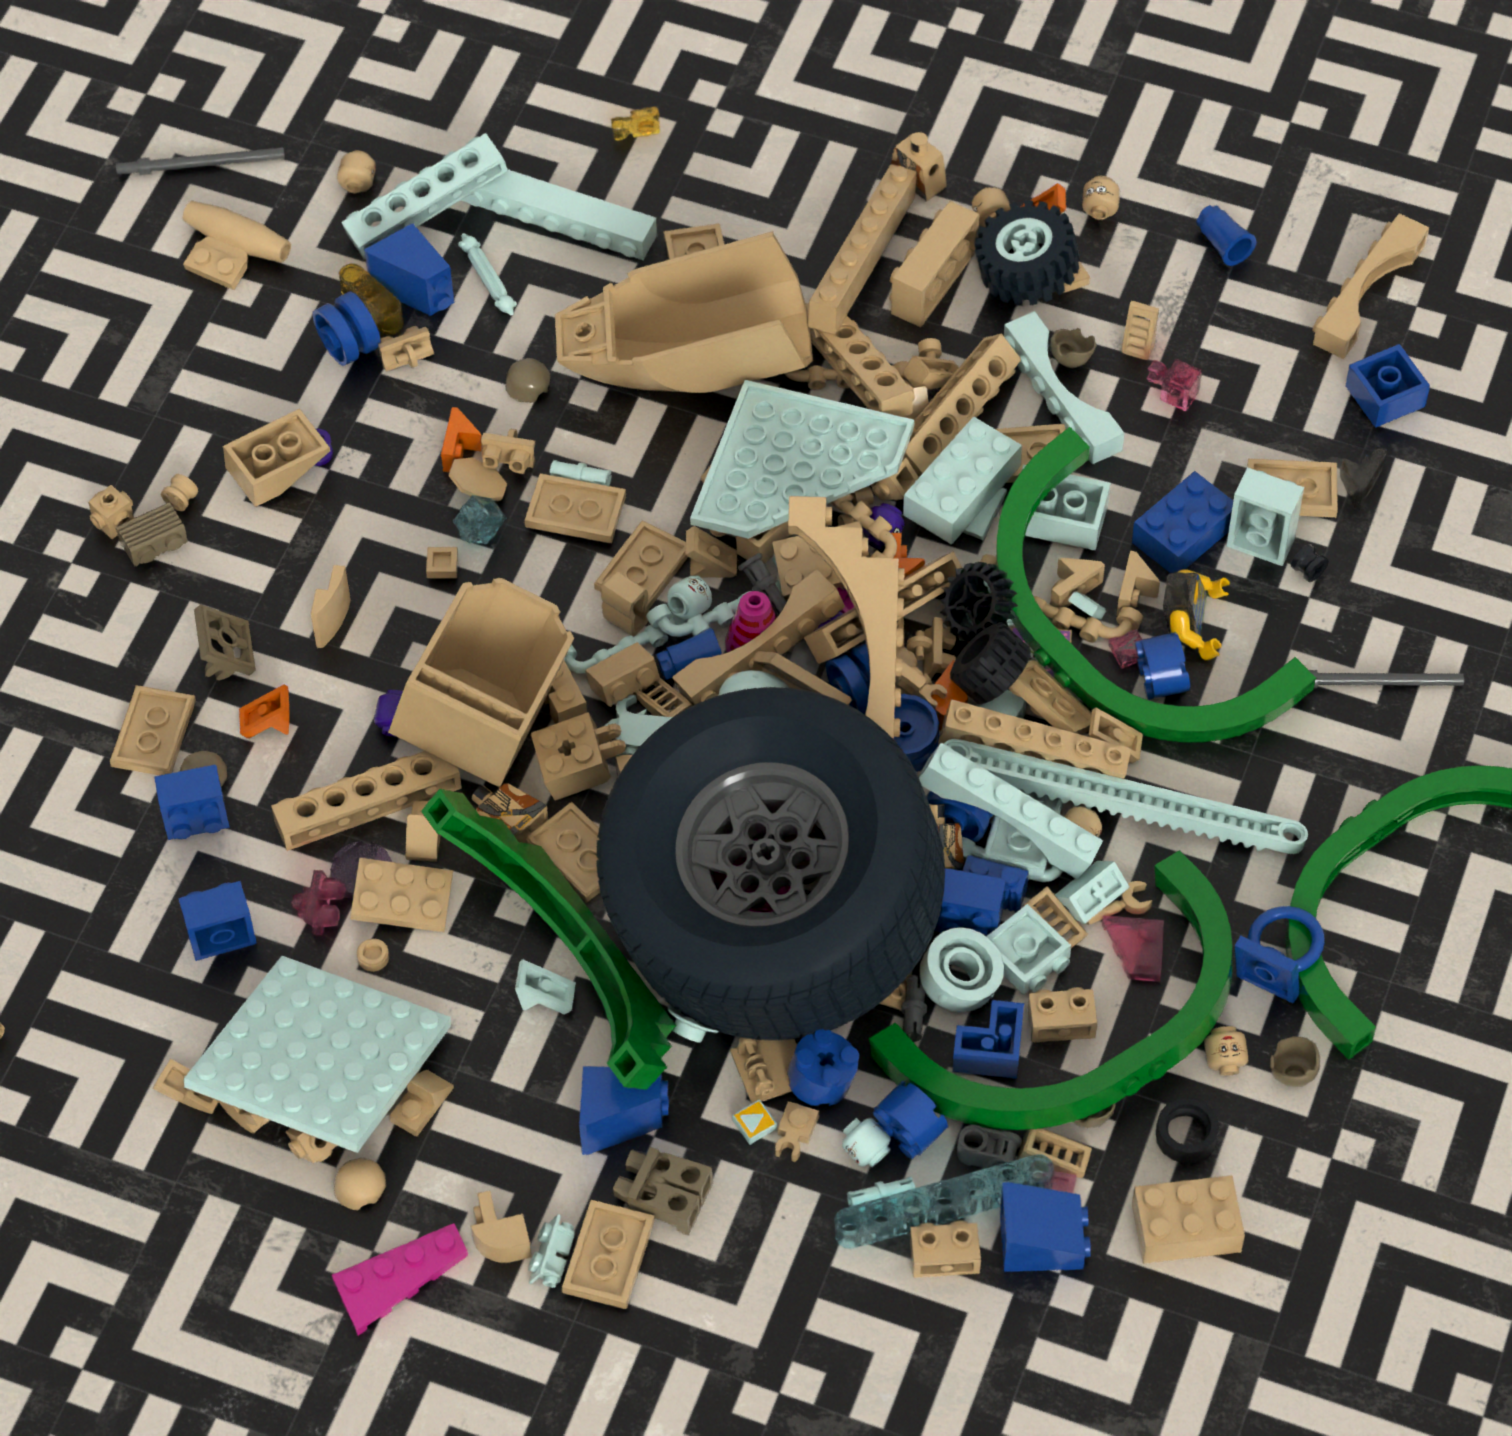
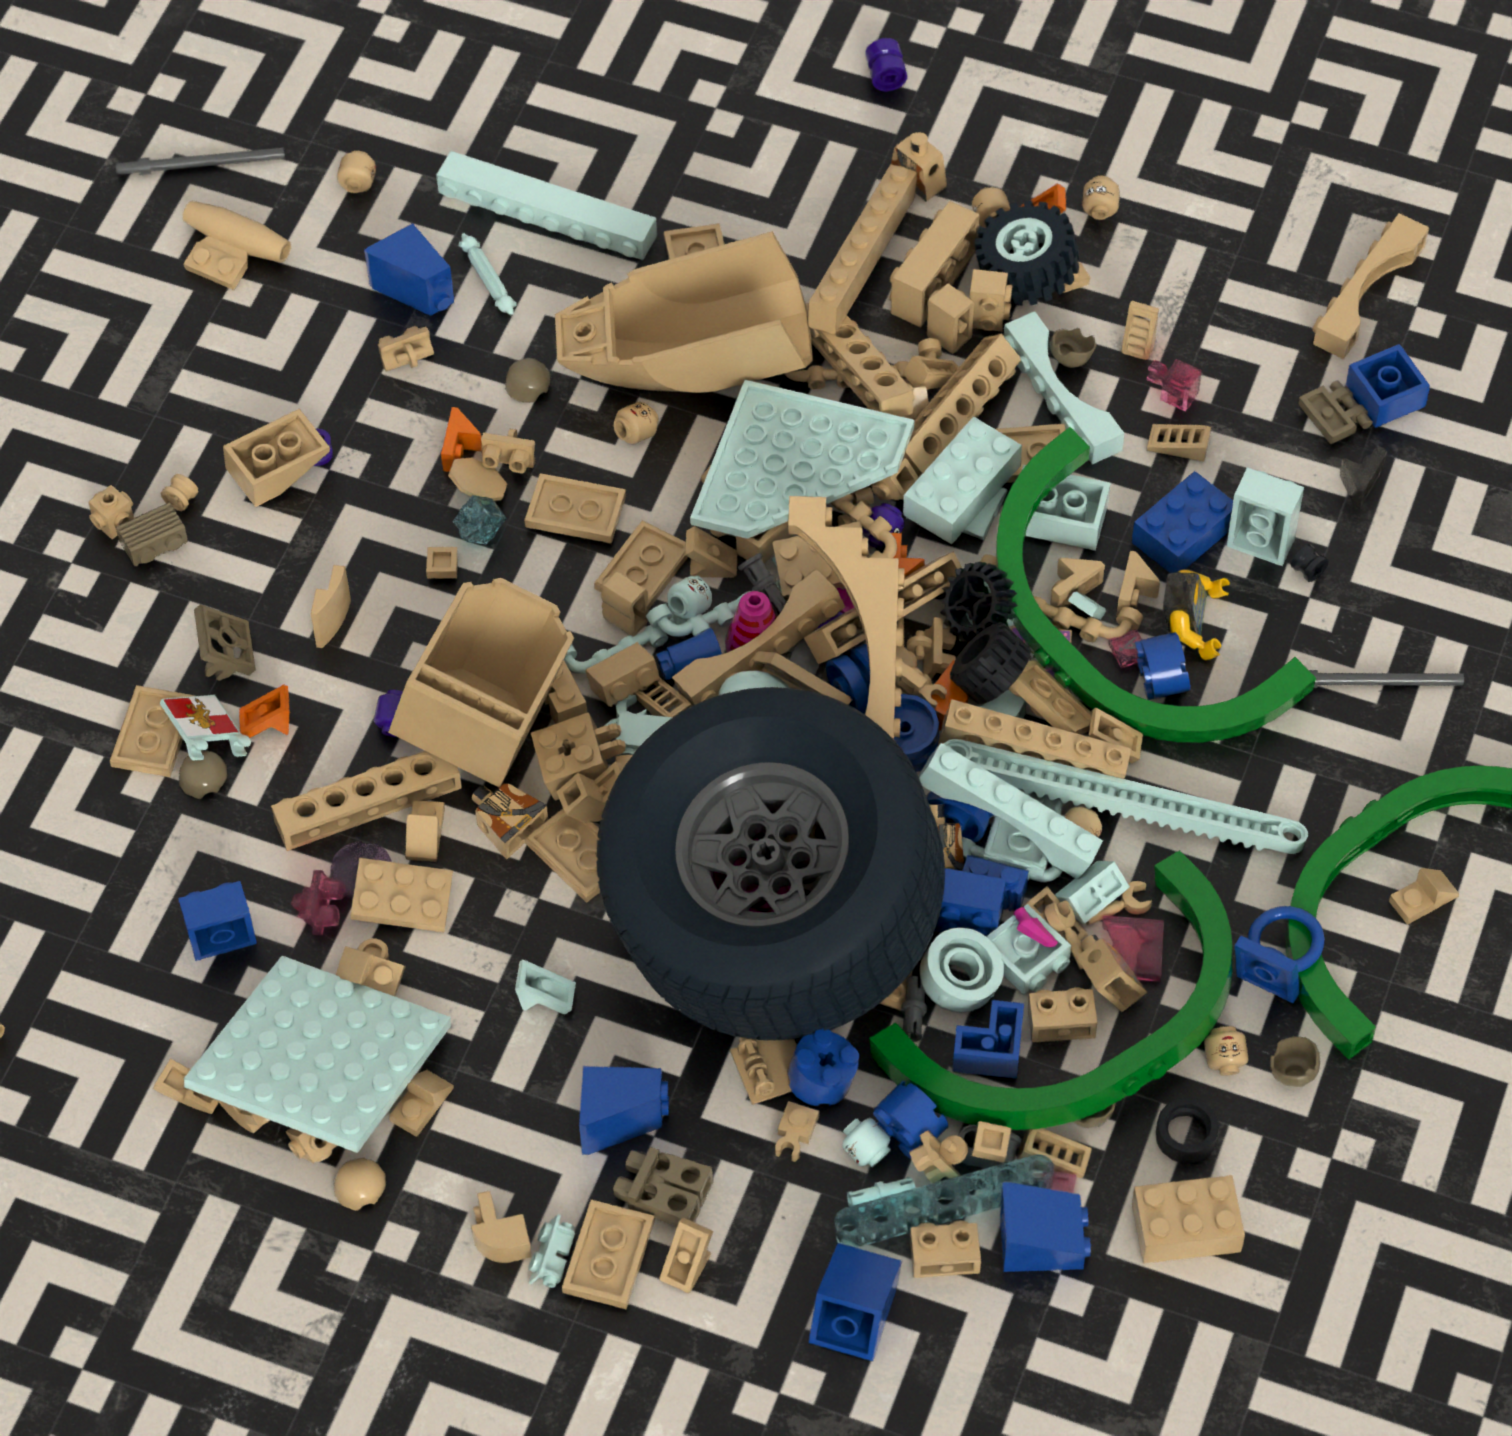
(191, 802): blue brick -> none
(203, 720): none -> flag
(346, 328): blue wheel -> none
(370, 971): none -> tan slope
(380, 302): clear yellow beam -> none
(382, 1282): dark pink wing -> none
(440, 196): light aqua brick -> none
(581, 473): light aqua pin -> none
(585, 797): none -> tan brick
(634, 1014): green arch -> none
(636, 423): none -> tan head
(641, 123): clear yellow plate -> none
(686, 1255): none -> tan slope
(689, 1027): light aqua piece -> none
(754, 1122): tile -> none
(854, 1301): none -> blue slope
(886, 64): none -> dark purple wheel
(938, 1157): none -> tan hips
(950, 317): none -> tan brick
(990, 295): none -> tan brick
(991, 1142): none -> tan plate
(1033, 928): none -> dark pink bar
(1062, 918): none -> tan piece
(1105, 965): none -> tan torso
(1188, 450): none -> tan slope
(1226, 235): blue plant -> none
(1316, 477): tan plate -> none
(1329, 416): none -> dark tan plate
(1424, 895): none -> tan slope

